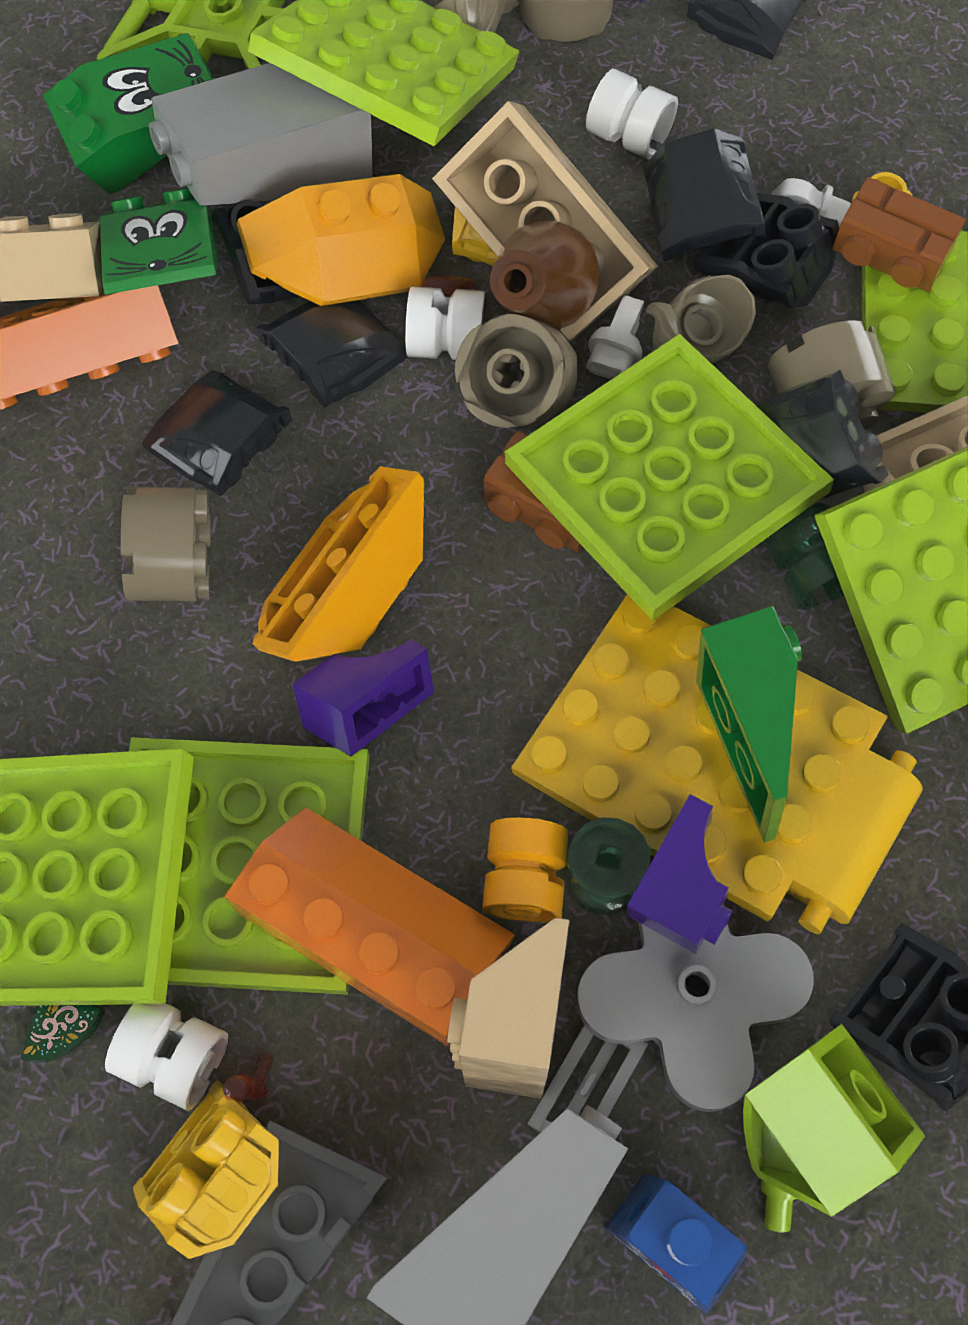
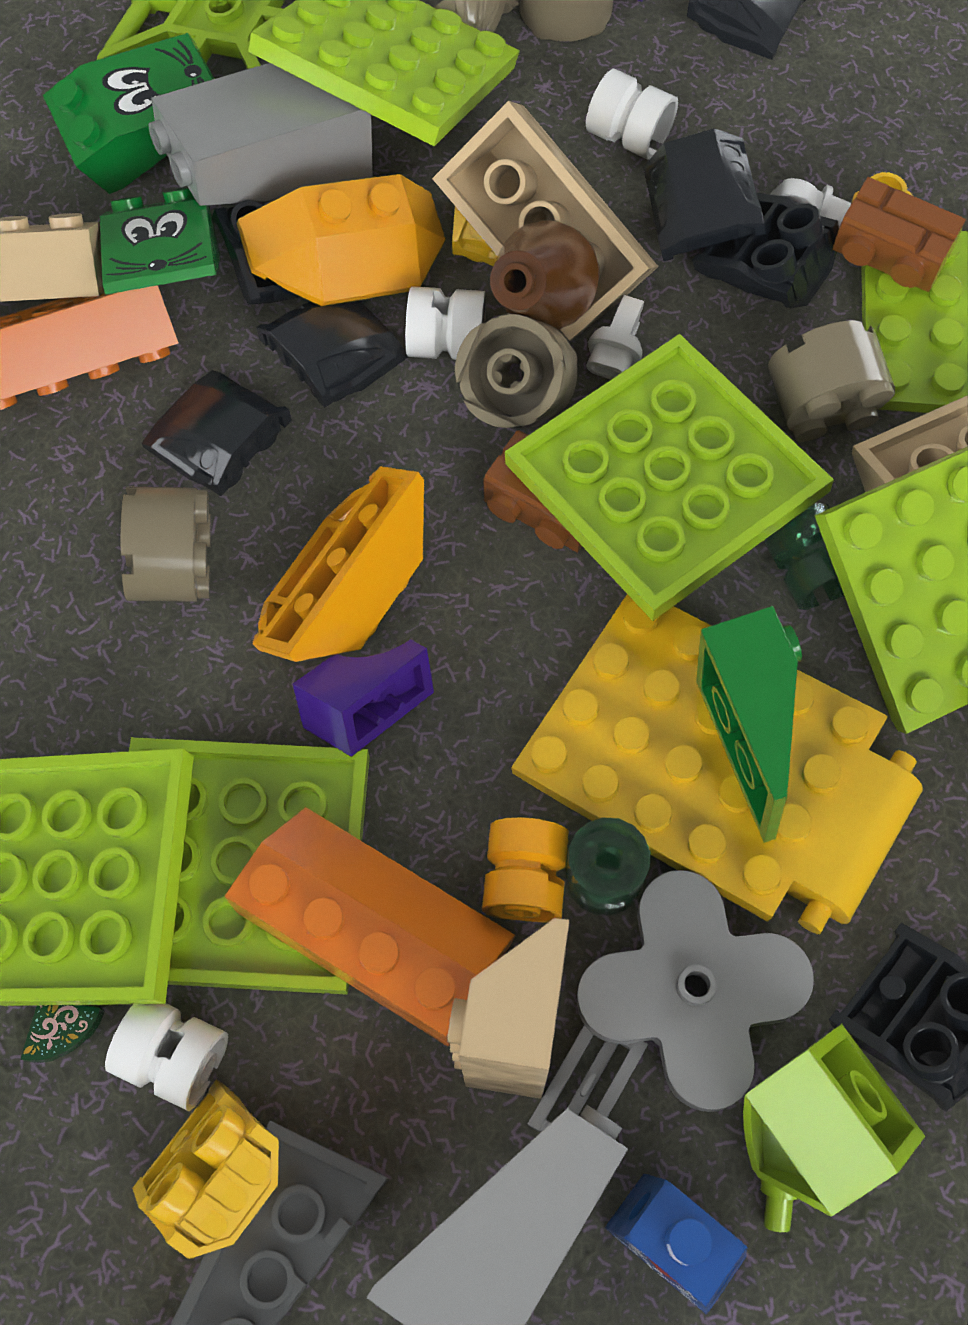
(242, 1087): clear red piece -> none
(449, 284): clear red piece -> none
(678, 889): dark purple arch -> none
(709, 314): dark tan hair -> none
(826, 427): black slope -> none

